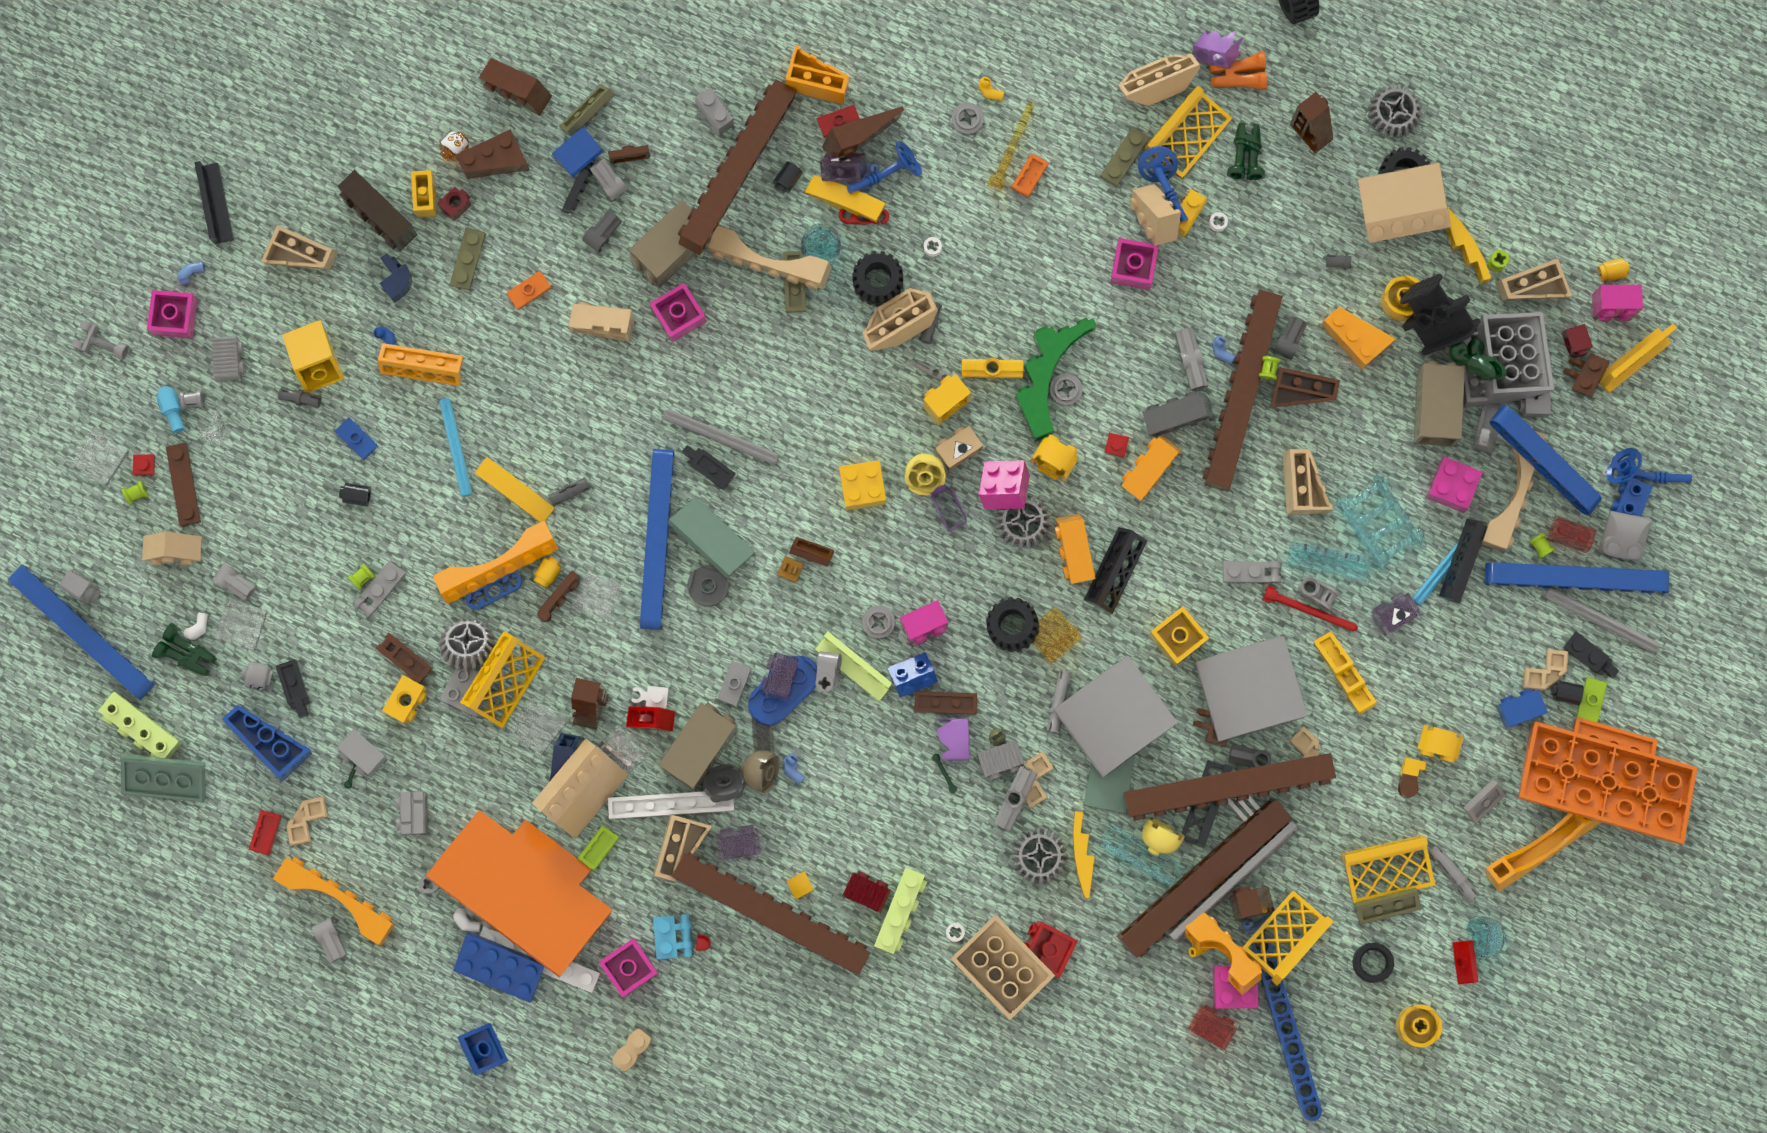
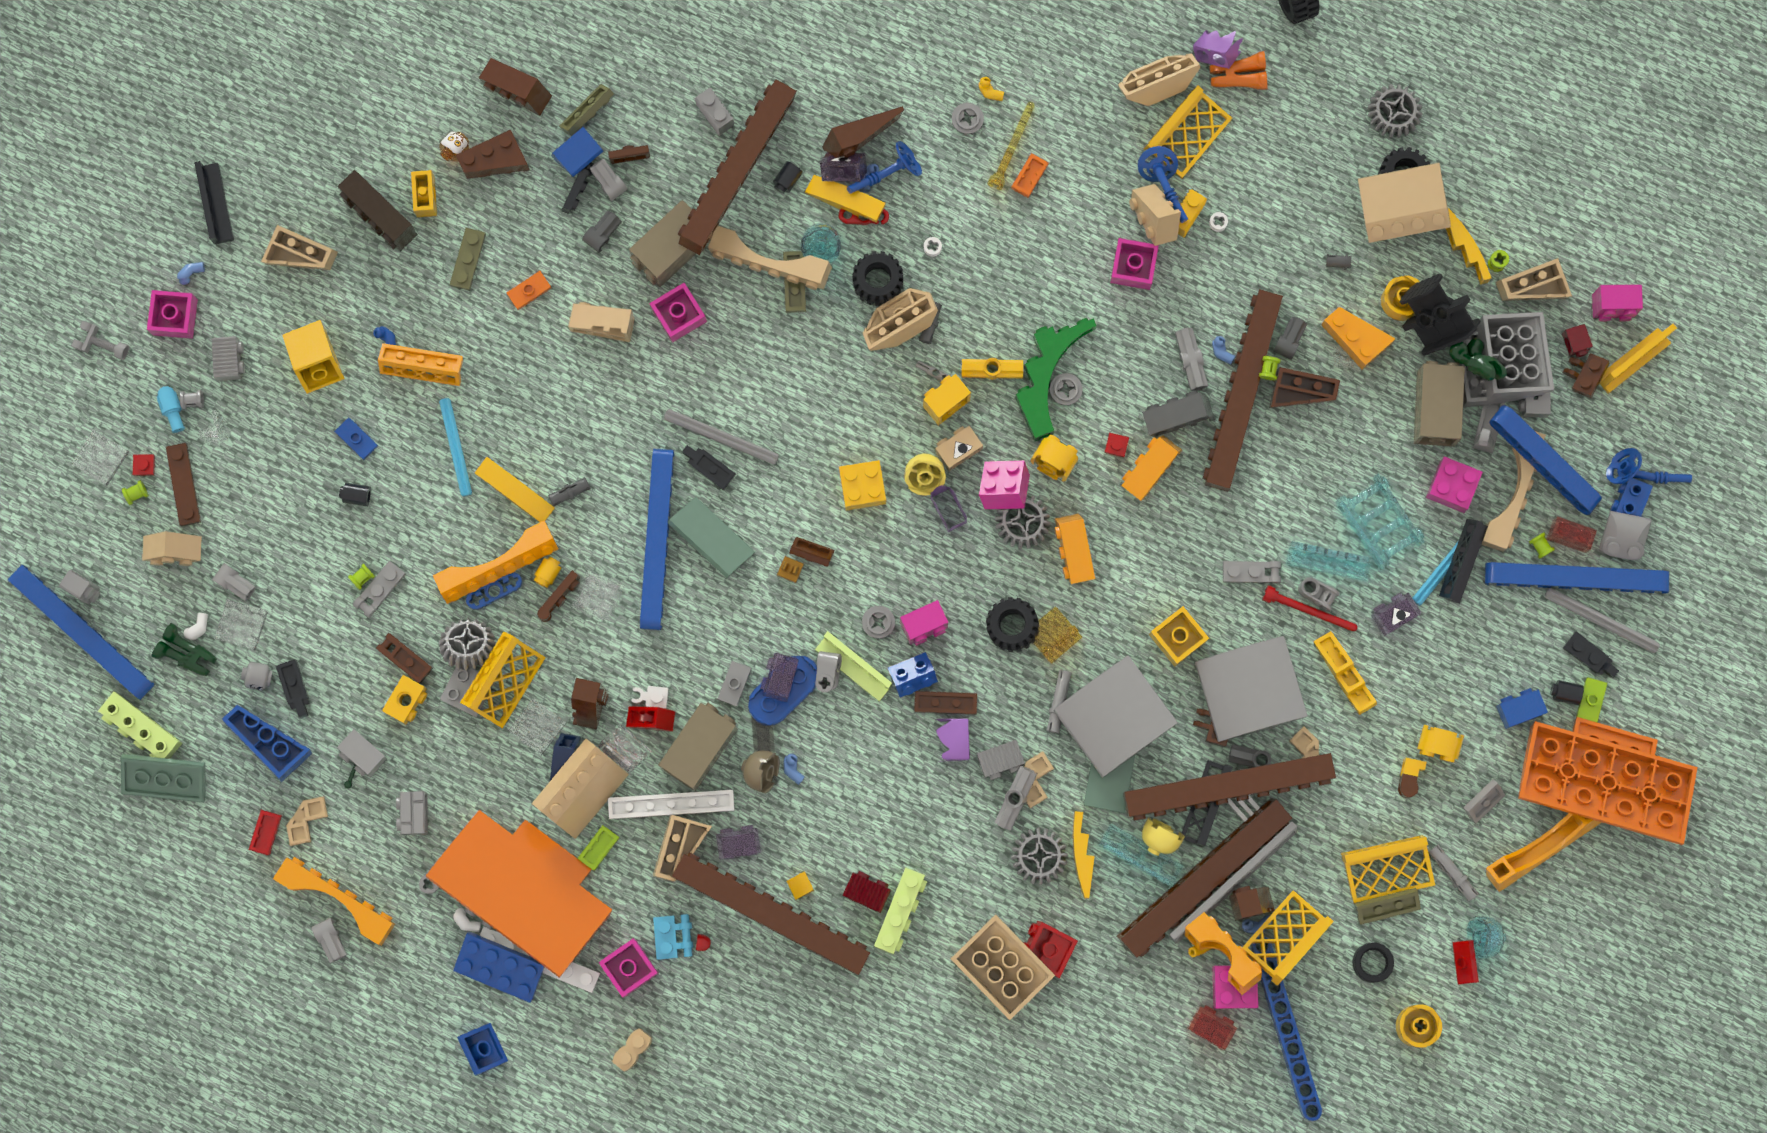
(299, 397): dark grey pin -> none
(400, 280): dark blue brick -> none
(451, 211): dark red brick -> none
(713, 596): dark grey plate -> none
(723, 792): dark grey plate -> none
(815, 78): light orange wedge -> none
(837, 118): red plate -> none
(952, 788): dark green hinge -> none
(956, 926): white bush -> none
(998, 741): olive hinge -> none
(1113, 567): black fence -> none
(1124, 156): olive plate -> none
(1252, 144): dark green piece -> none
(1302, 484): tan wedge -> none
(1313, 122): reddish brown wedge -> none
(1555, 668): tan tile -> none
(1614, 270): yellow brick -> none

